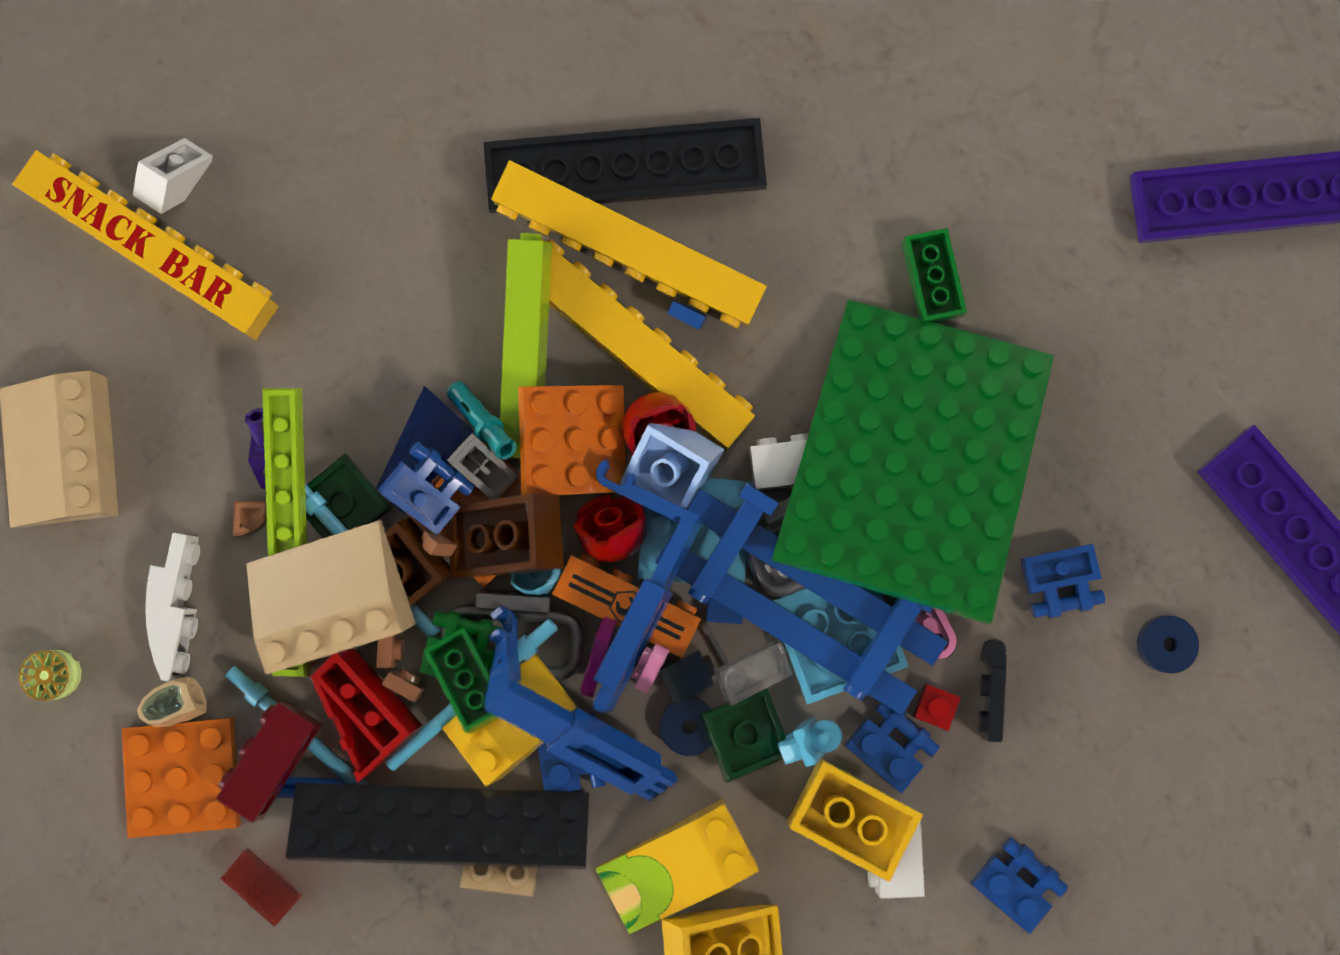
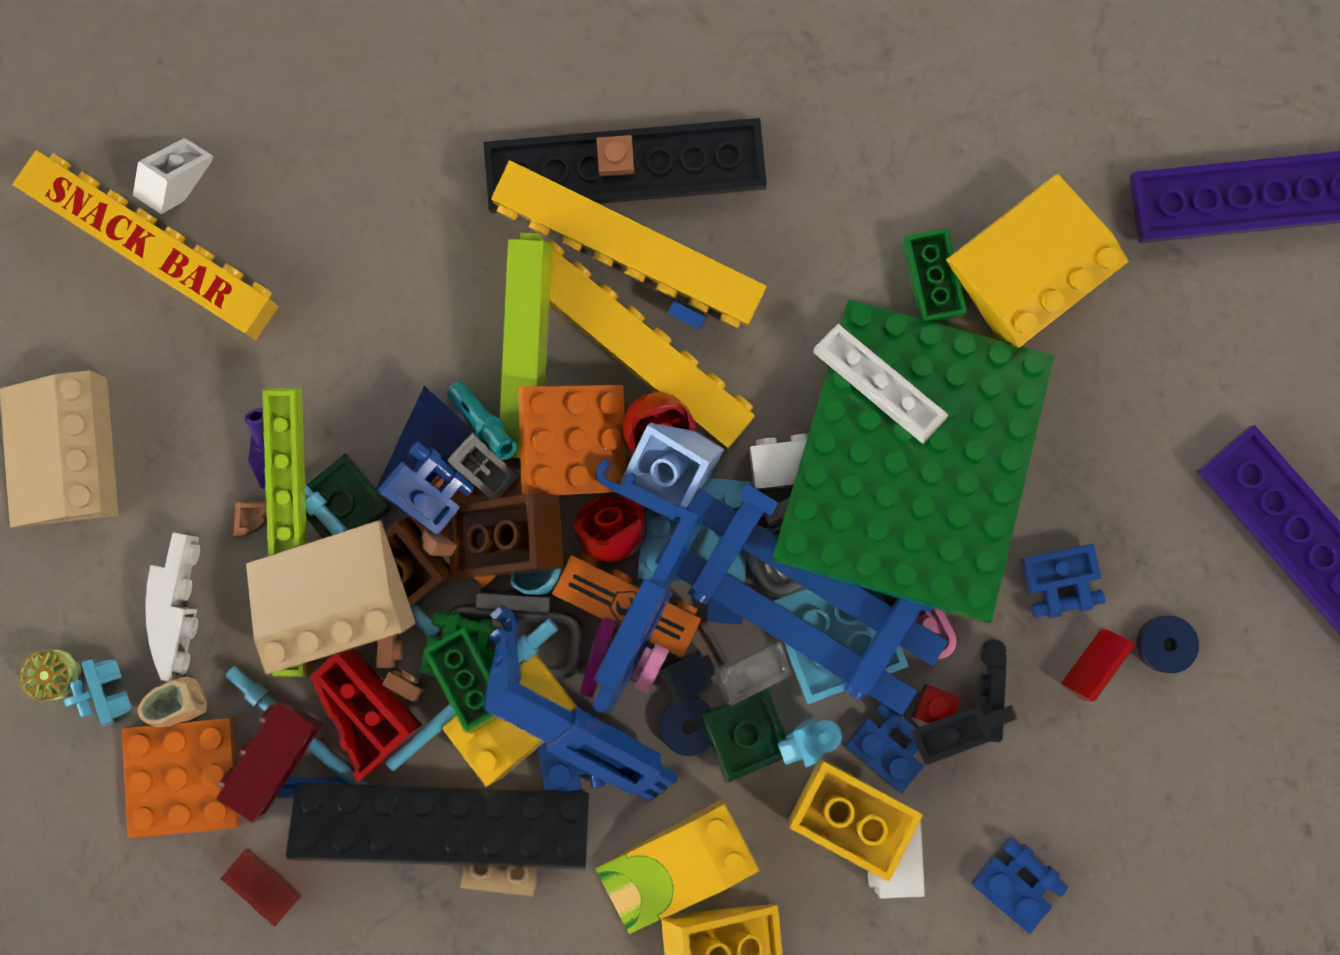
(106, 707): none -> medium azure hips
(615, 155): none -> nougat plate
(880, 383): none -> white tile
(961, 731): none -> black hinge
(1036, 261): none -> yellow slope
(1097, 665): none -> red slope

